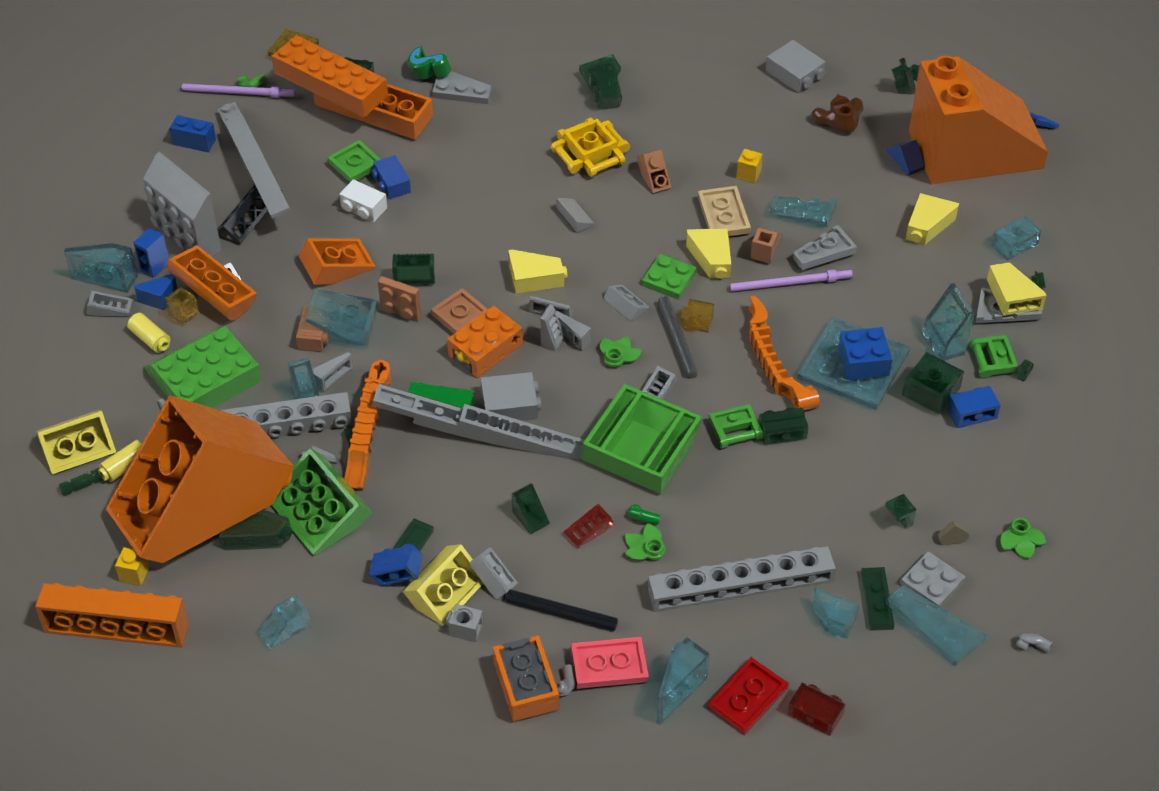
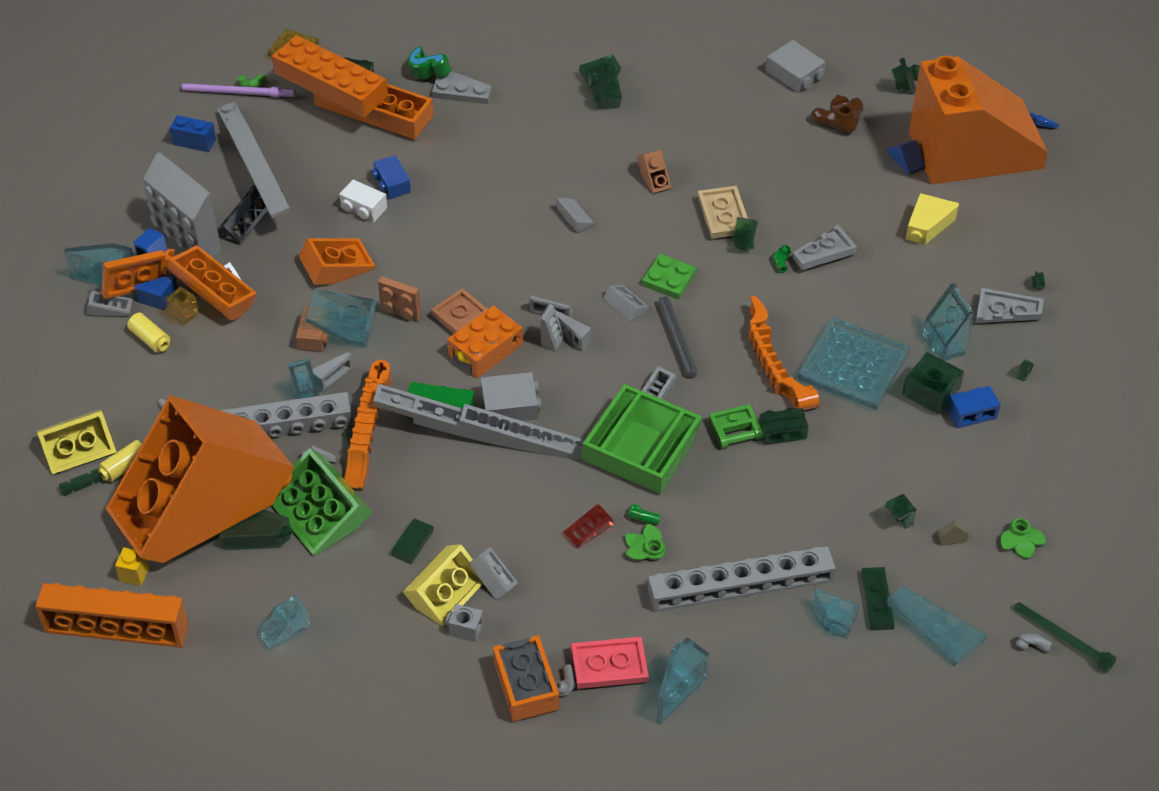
(122, 274): none -> orange tile
(206, 369): bright green slope -> none
(353, 161): bright green plate -> none
(396, 565): blue brick -> none
(414, 268): clear green brick -> none
(529, 509): clear green slope -> none
(535, 271): light yellow slope -> none
(562, 610): black axle -> none
(591, 145): yellow brick -> none
(619, 351): bright green plate -> none
(698, 315): clear yellow brick -> none
(711, 251): light yellow slope -> none
(744, 233): none -> clear green bracket
(747, 695): red tile -> none
(749, 165): yellow brick -> none
(765, 244): nougat slope -> none
(780, 257): none -> green arm
(812, 212): clear light blue wing -> none
(816, 708): clear red brick -> none
(829, 276): lavender bar -> none
(865, 353): blue brick -> none
(933, 579): light grey plate -> none
(999, 352): bright green plate -> none
(1014, 290): light yellow slope -> none
(1016, 238): clear light blue brick -> none
(1104, 660): none -> clear green piece

